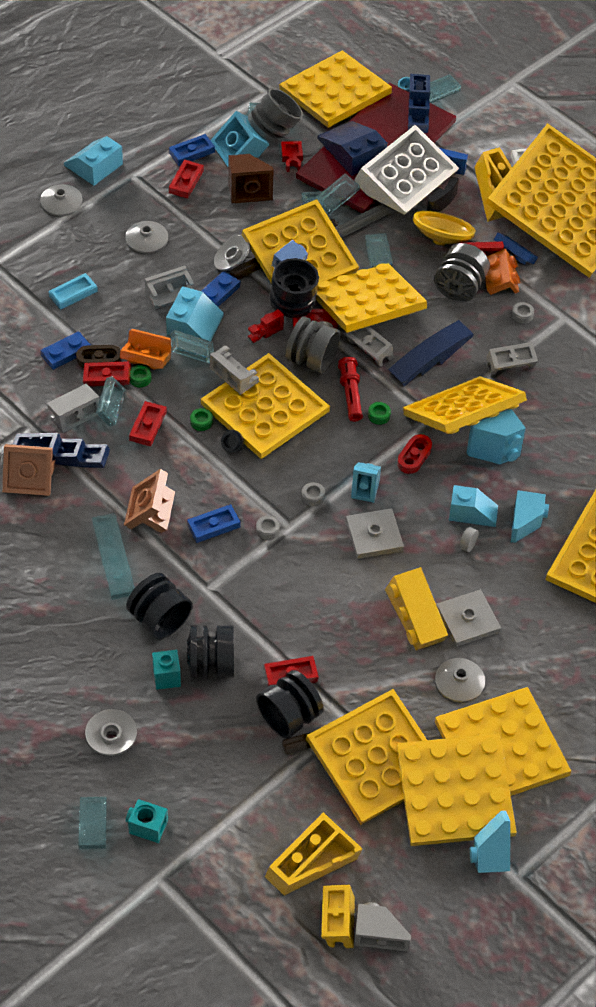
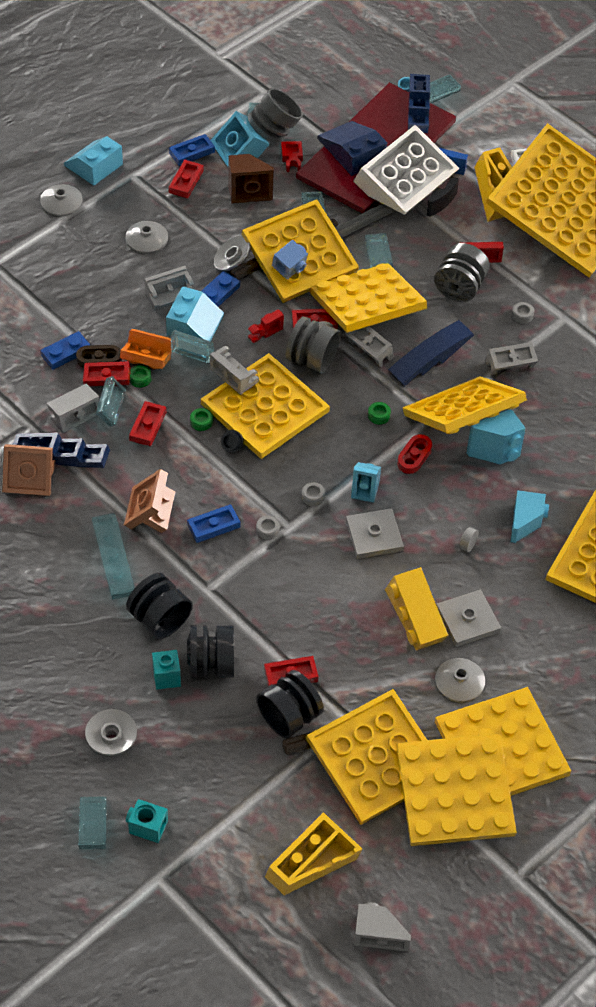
(73, 291): medium azure tile -> none
(294, 287): black wheel -> none
(335, 88): yellow plate -> none
(337, 193): clear light blue tile -> none
(338, 915): yellow hinge -> none
(350, 380): red pin -> none
(443, 227): yellow dish -> none
(472, 507): medium azure slope -> none
(492, 846): medium azure slope -> none
(502, 272): orange bracket -> none
(522, 254): blue plate -> none

